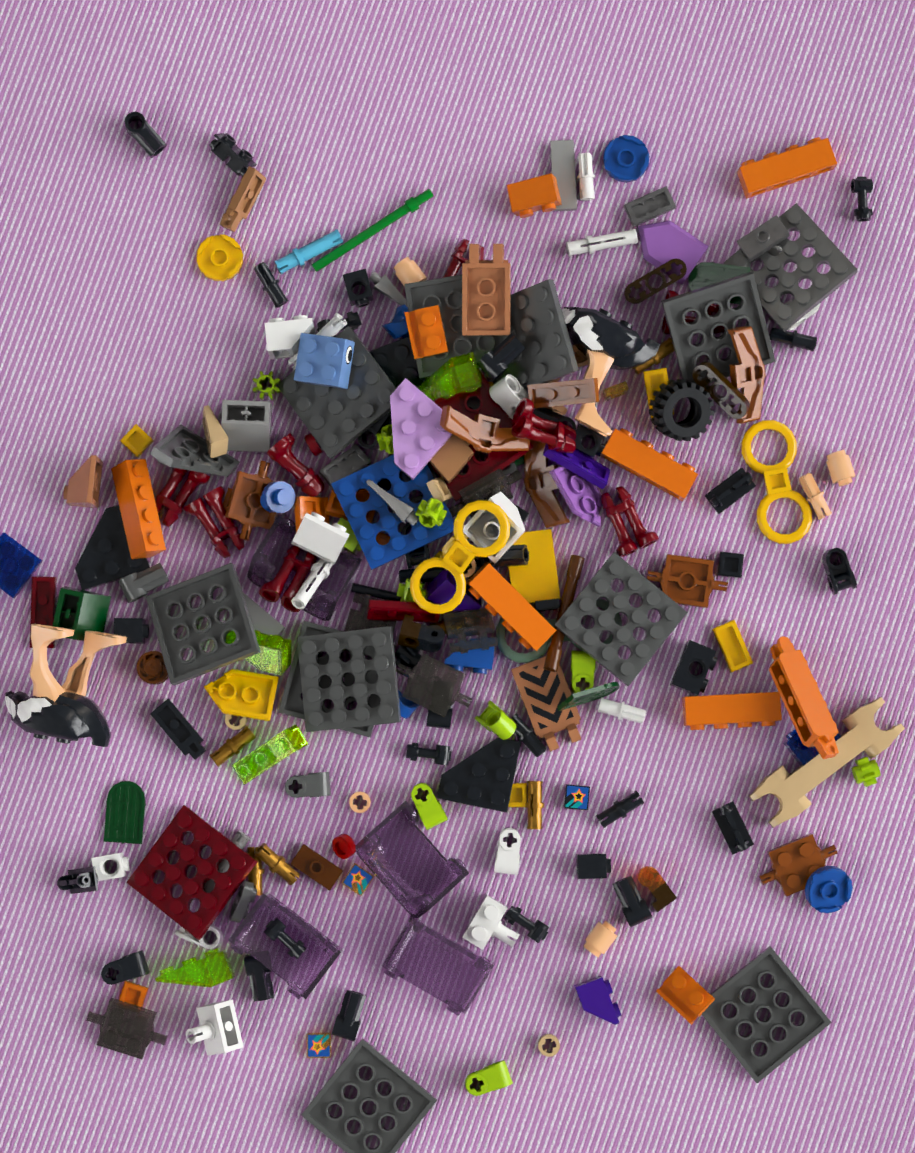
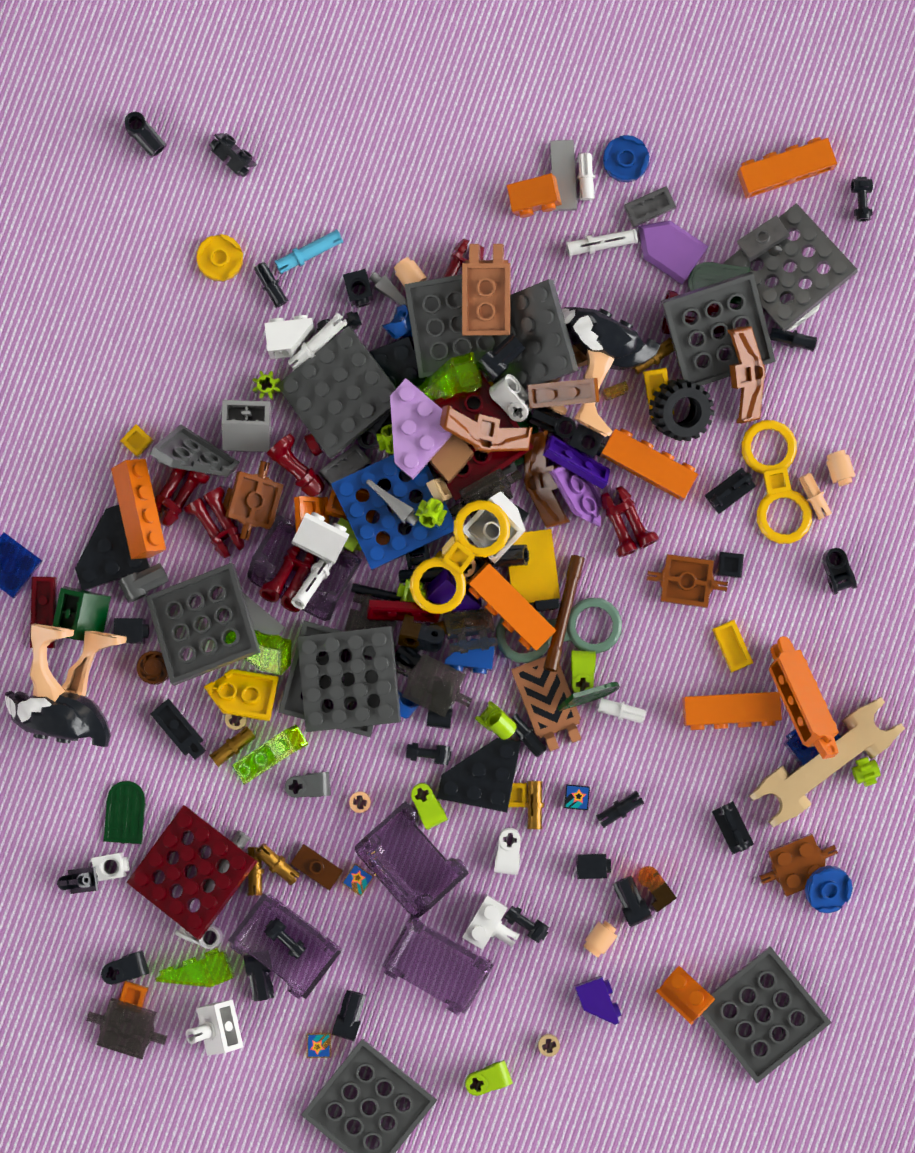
(85, 484): nougat slope -> none
(214, 433): tan slope -> none
(241, 902): dark grey plate -> none
(243, 199): medium nougat hinge -> none
(277, 497): piece -> none
(324, 360): medium blue brick -> none
(344, 846): red tile -> none
(411, 205): green bar -> none
(426, 332): orange plate -> none
(526, 425): dark red piece -> none
(636, 284): dark brown beam -> none
(637, 617): dark grey piece -> none
(683, 678): black brick -> none
(721, 380): dark brown beam -> none

